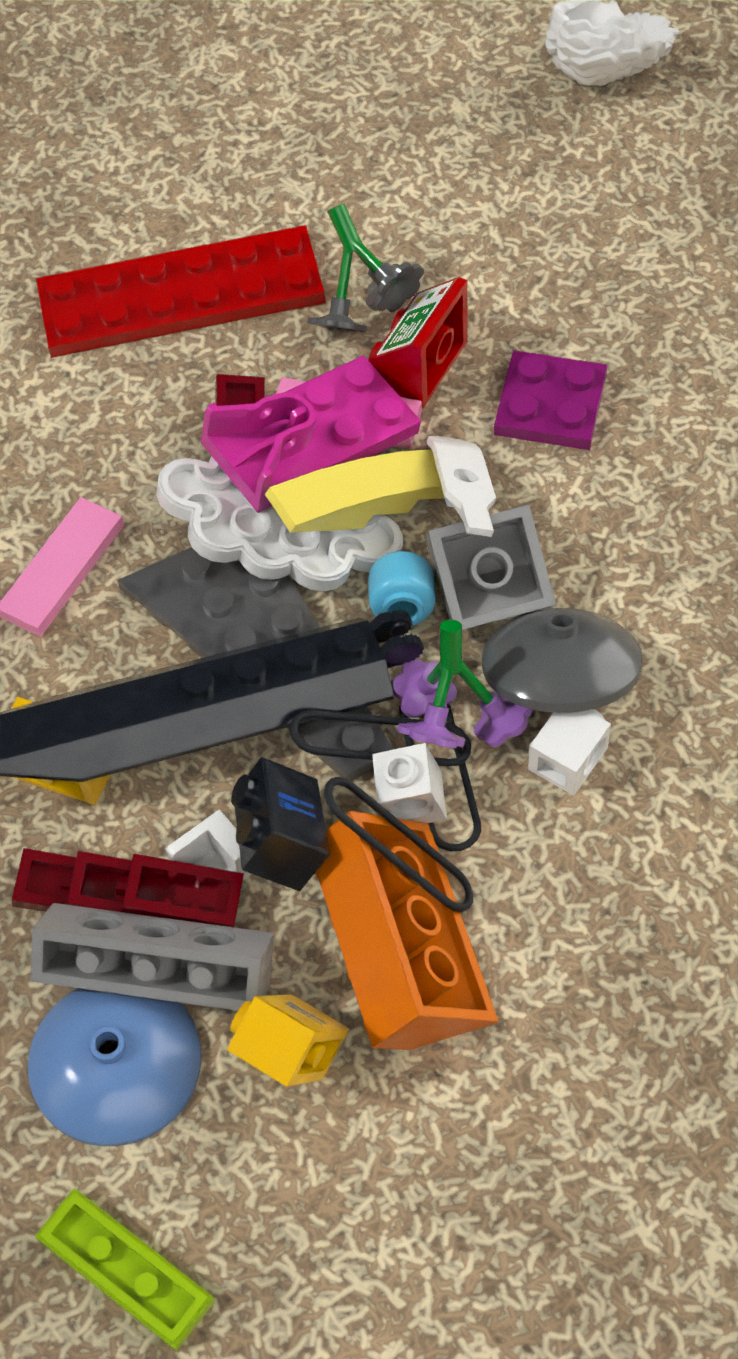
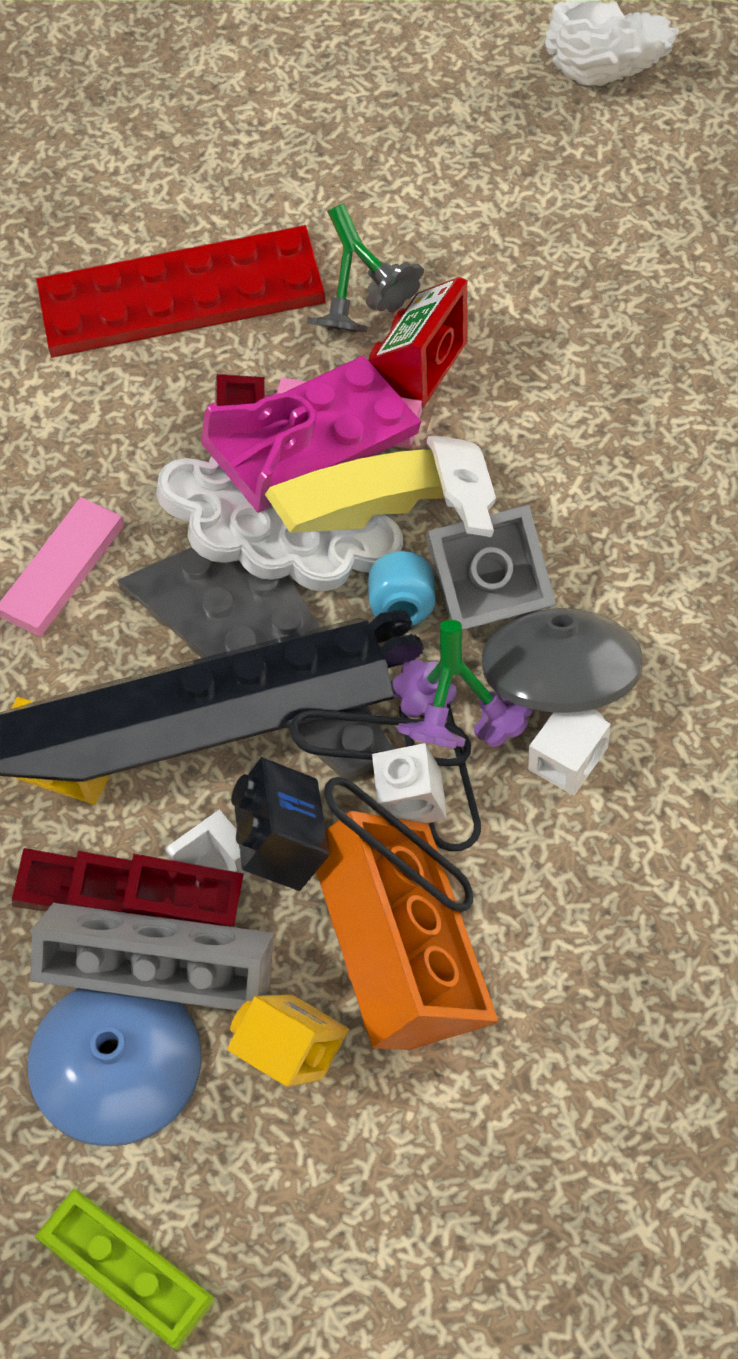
(550, 400): magenta plate -> none

